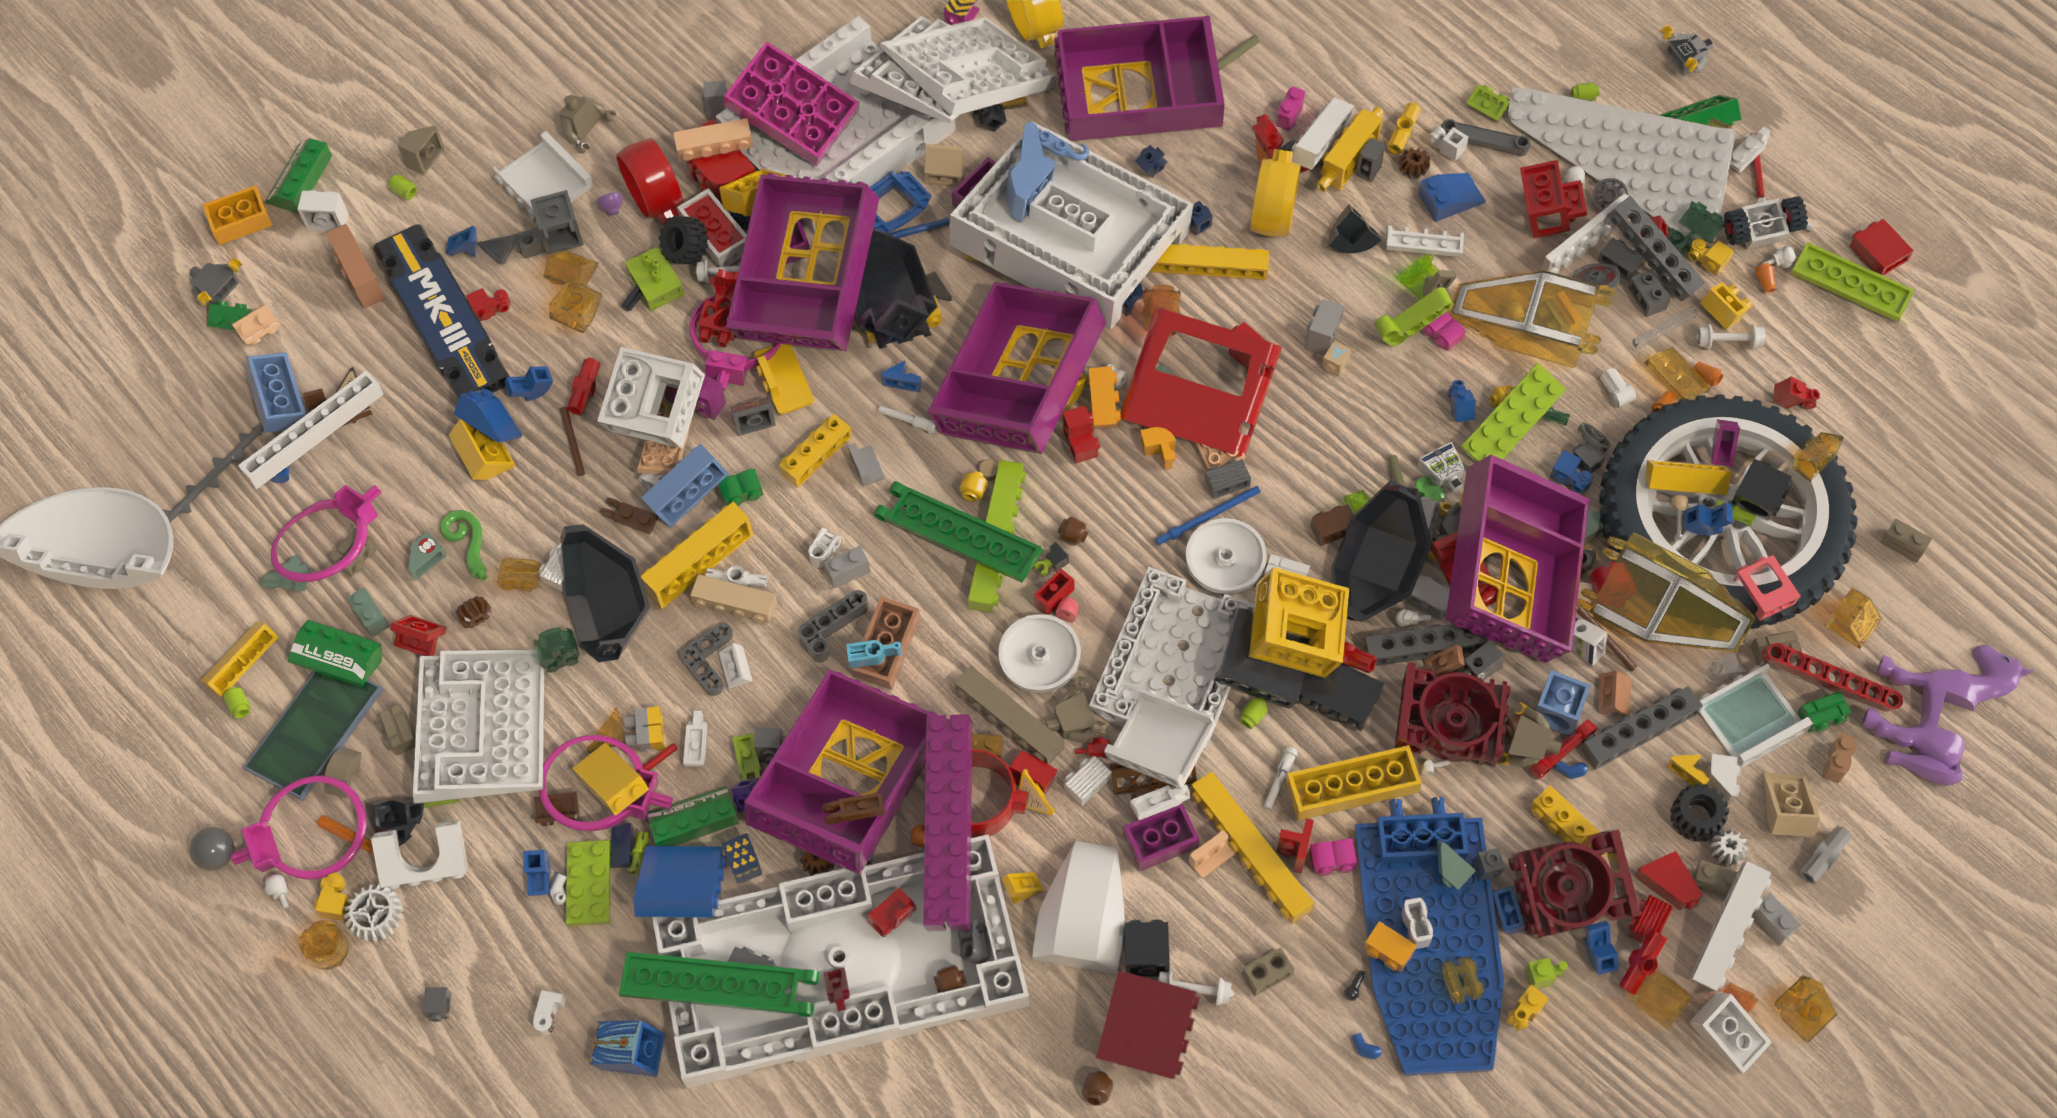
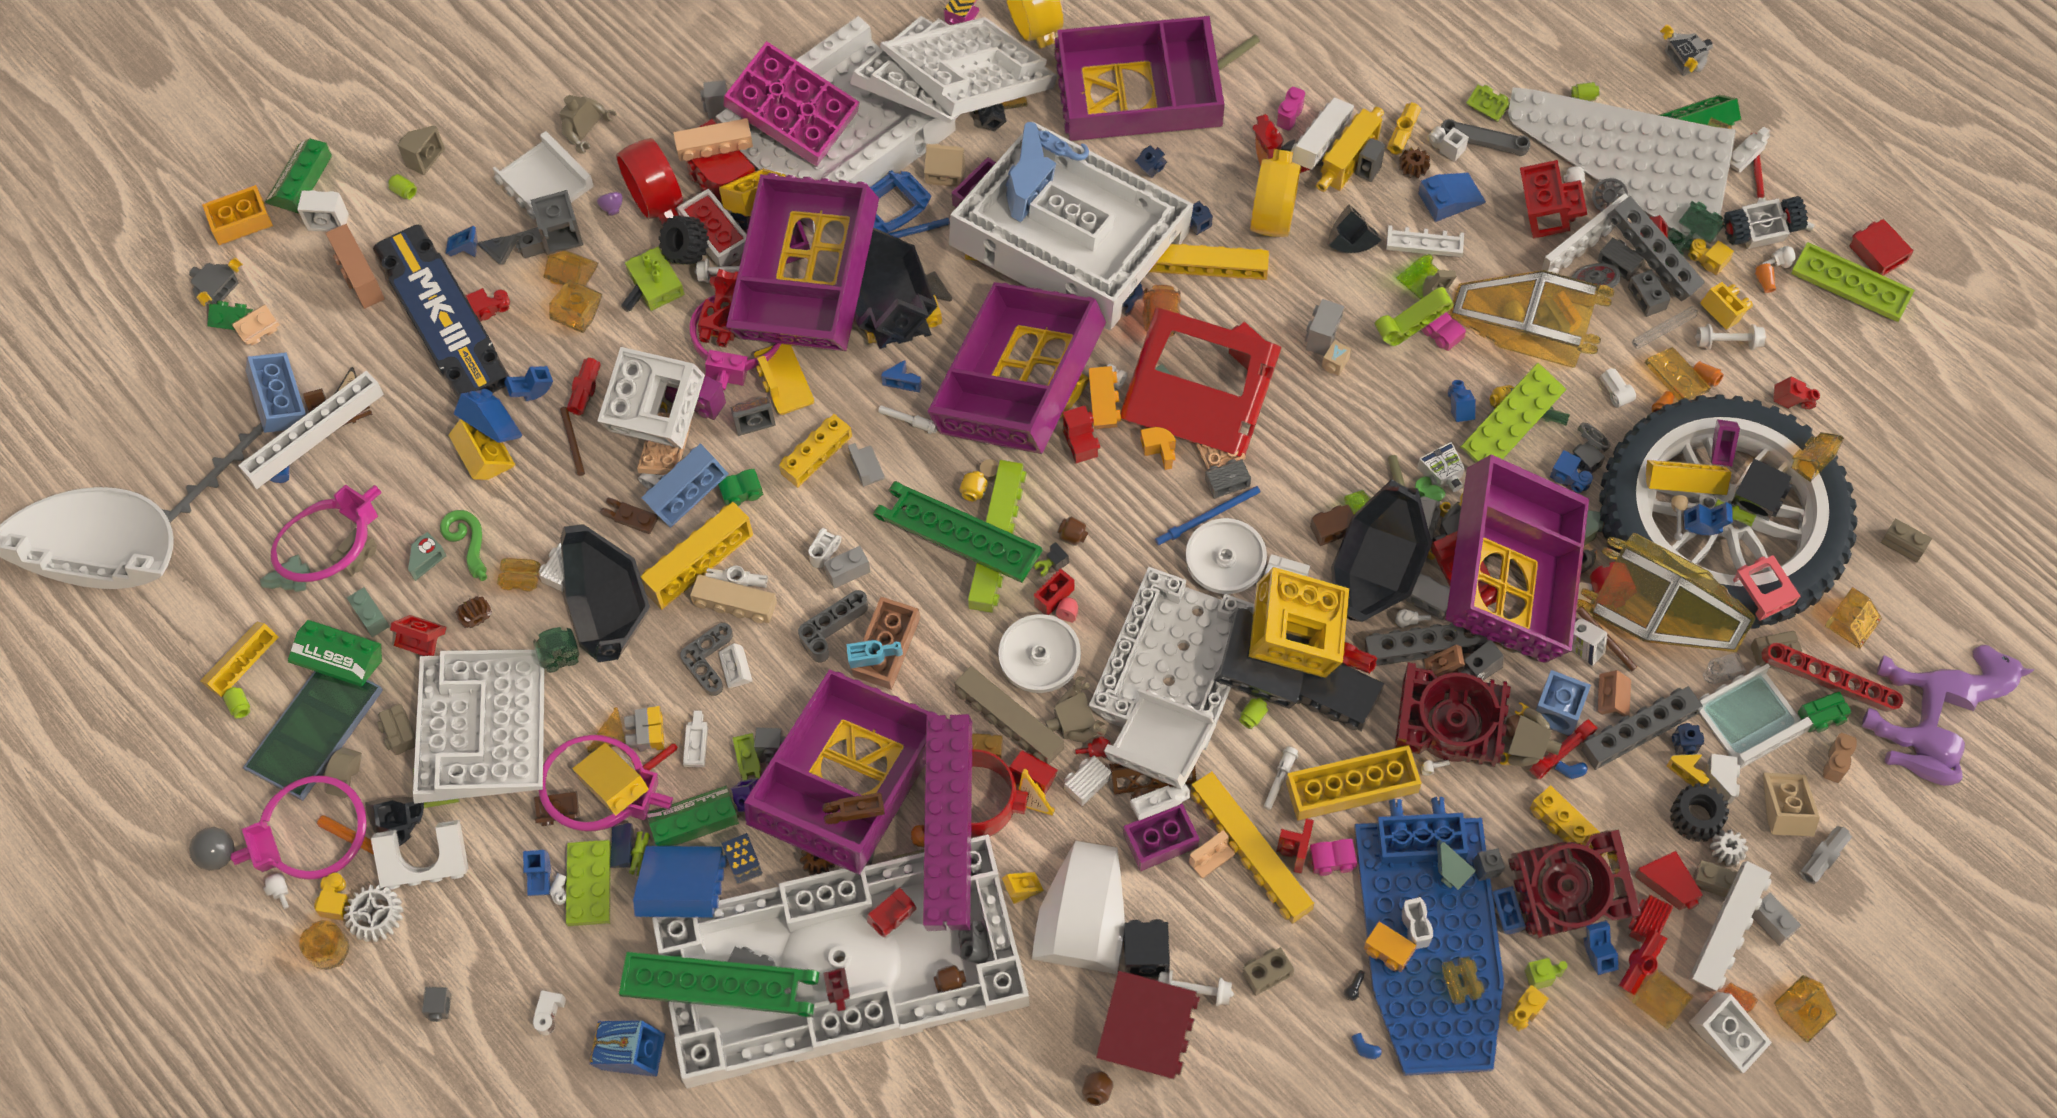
(1687, 739): none -> dark blue brick

